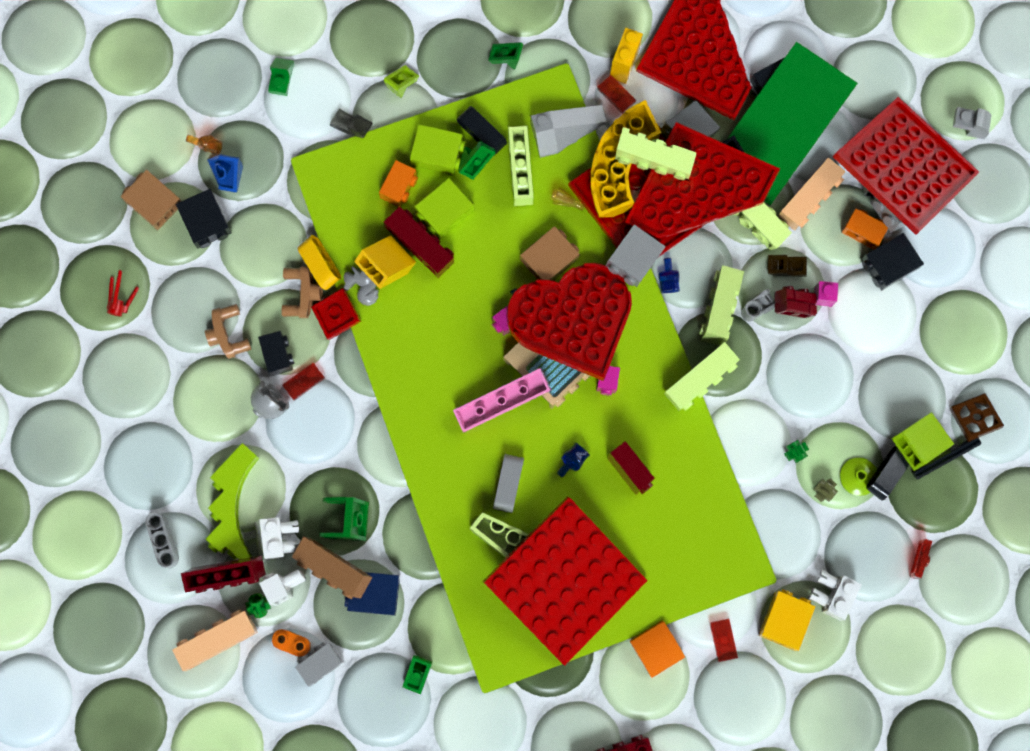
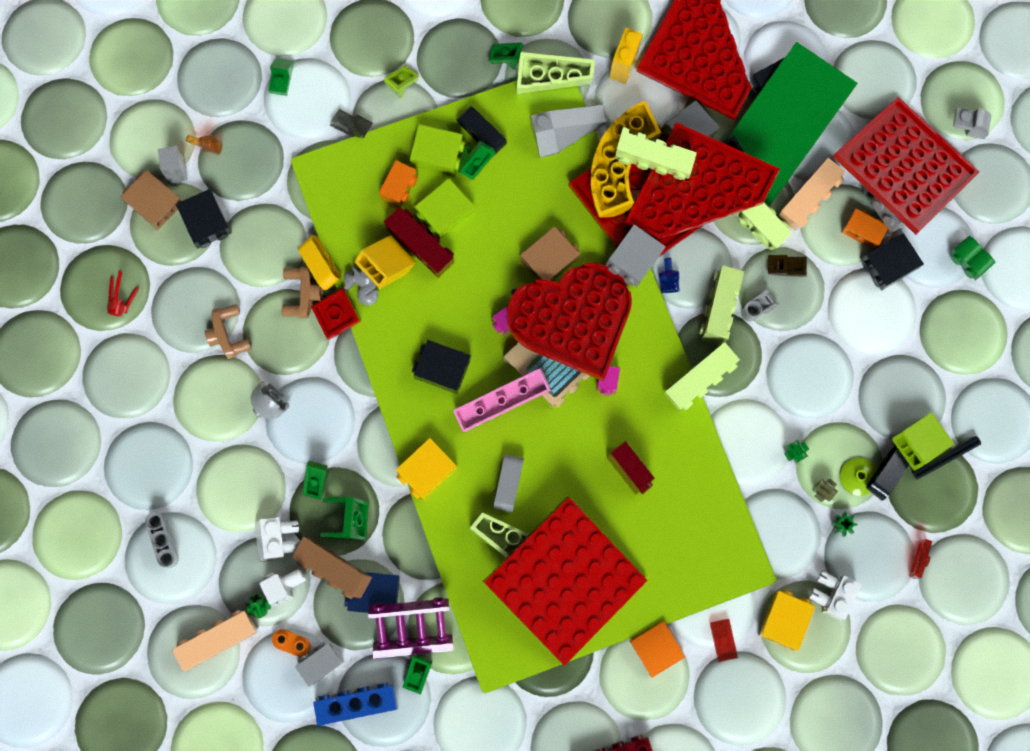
(172, 164): none -> light grey brick
(222, 574): dark red brick -> none
(226, 171): blue slope -> none
(230, 478): lime arch -> none
(275, 353): black brick -> none
(303, 381): clear red plate -> none
(315, 480): none -> green slope
(326, 716): none -> blue brick
(412, 646): none -> magenta fence
(425, 469): none -> yellow brick
(441, 366): none -> black brick
(520, 165): yellowish green brick -> none
(551, 72): none -> yellowish green wedge
(561, 197): clear yellow cone -> none
(573, 459): clear blue piece -> none
(616, 94): clear red plate -> none
(795, 302): dark red brick -> none
(826, 293): dark pink brick -> none
(848, 520): none -> green gear
(972, 258): none -> green brick
(984, 429): reddish brown piece -> none

